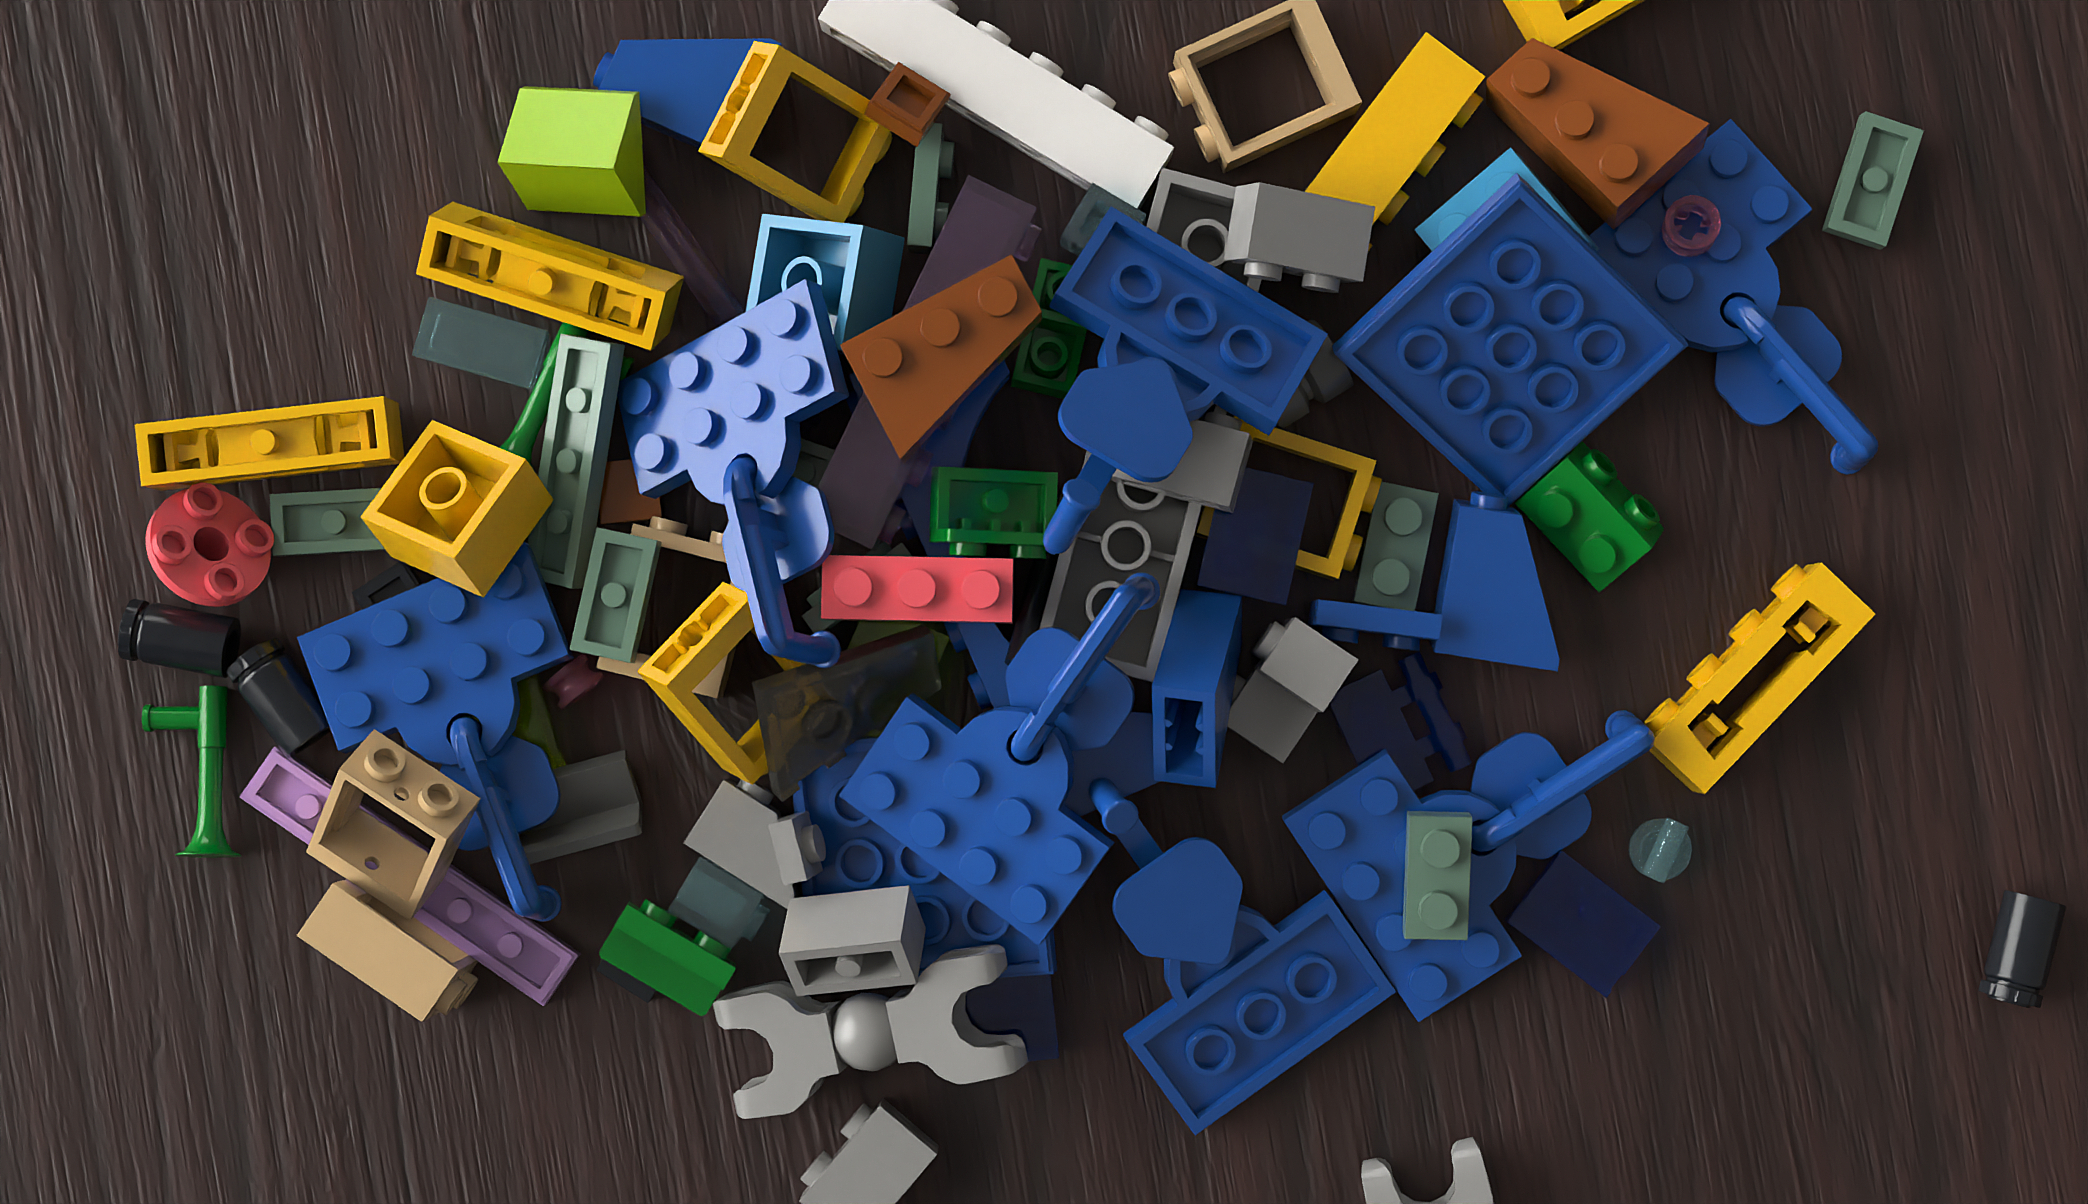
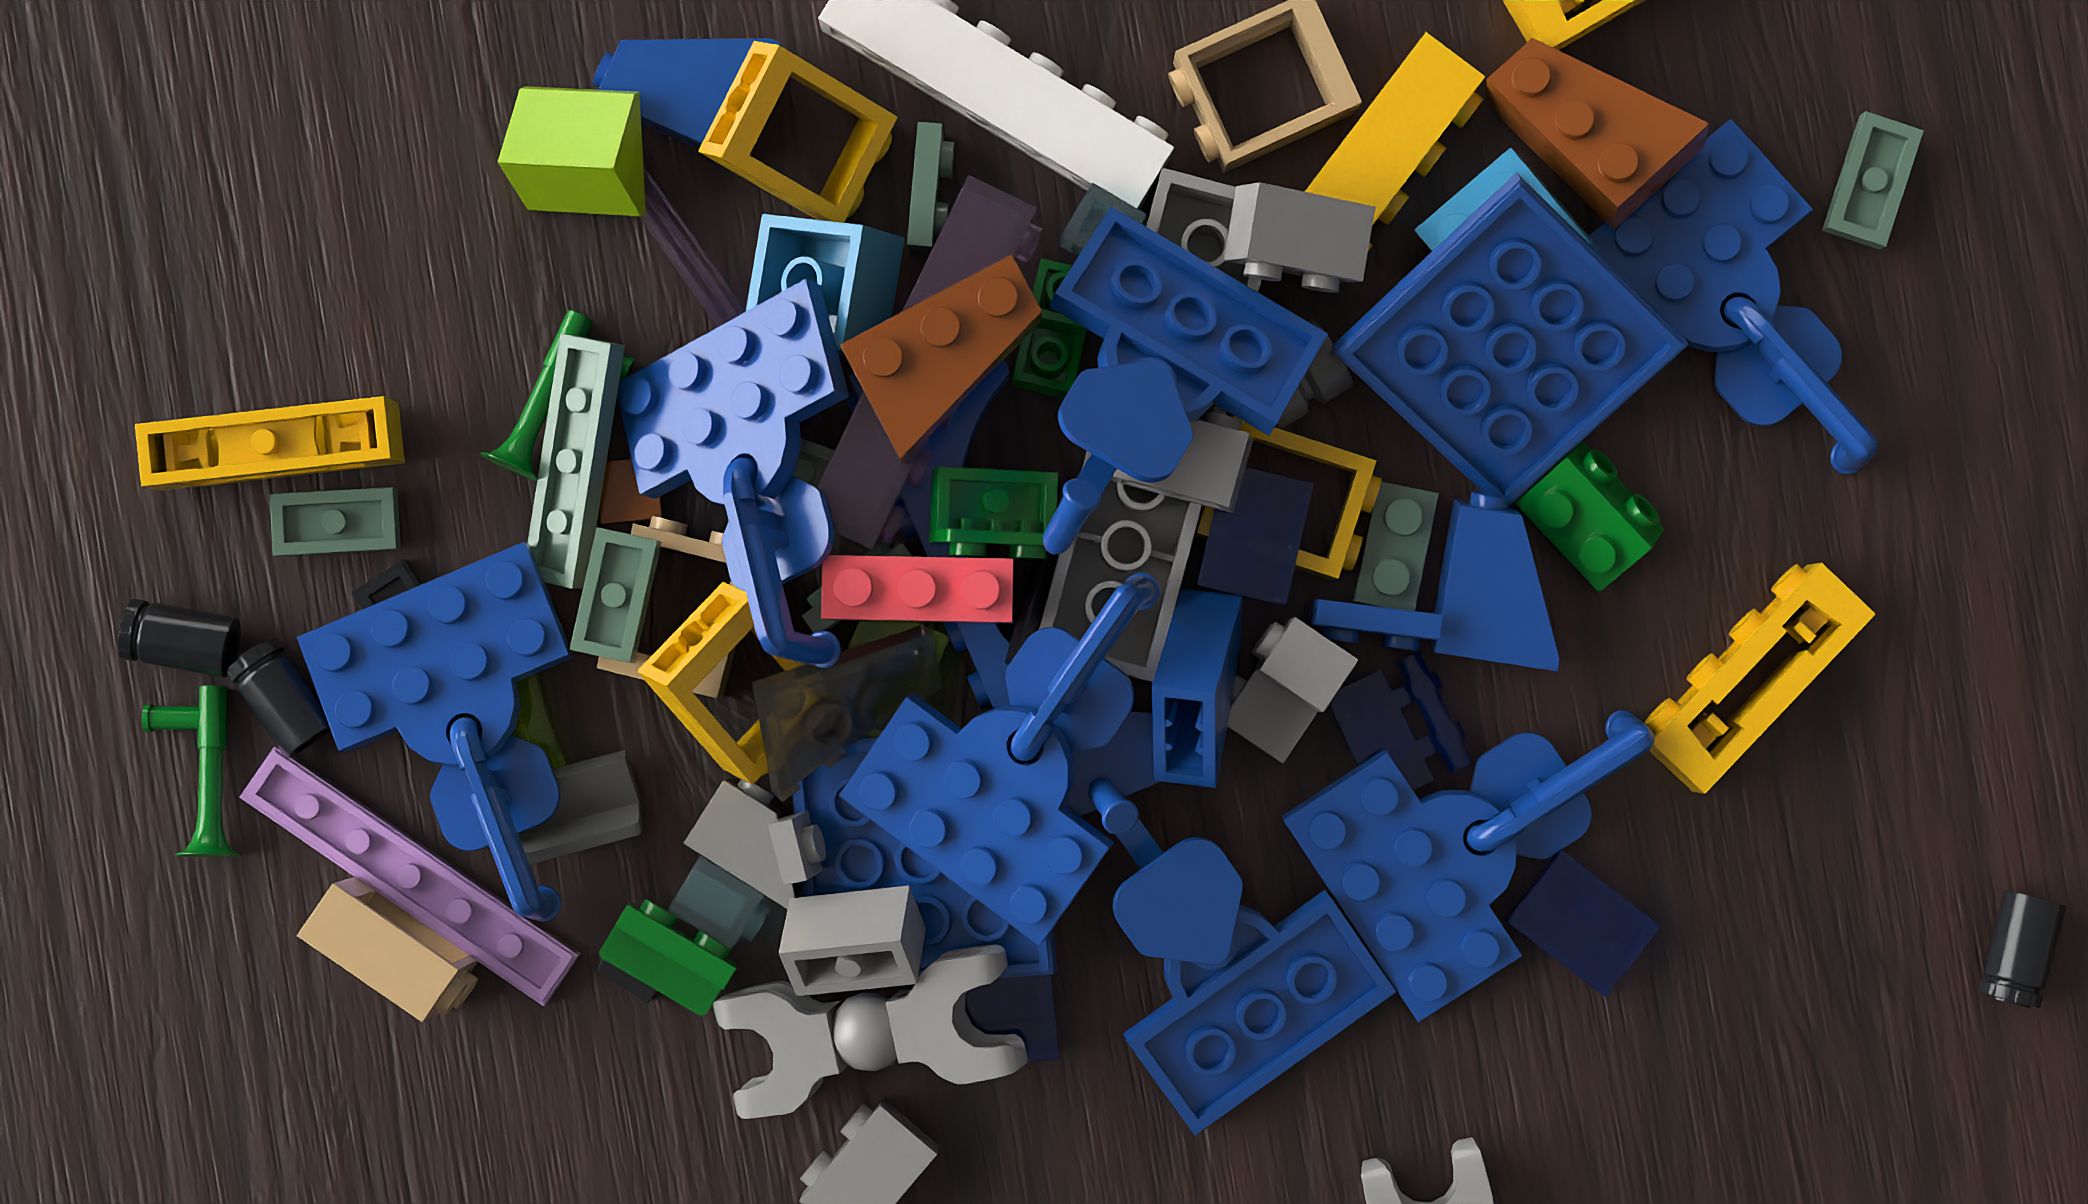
(208, 546): coral plate -> none
(351, 837): tan window -> none
(457, 508): yellow brick -> none
(480, 343): clear light blue tile -> none
(549, 275): yellow brick -> none
(573, 681): clear pink bush -> none
(907, 104): dark orange tile -> none
(1437, 875): sand green plate -> none
(1660, 849): clear light blue plate -> none
(1682, 209): clear pink bush -> none

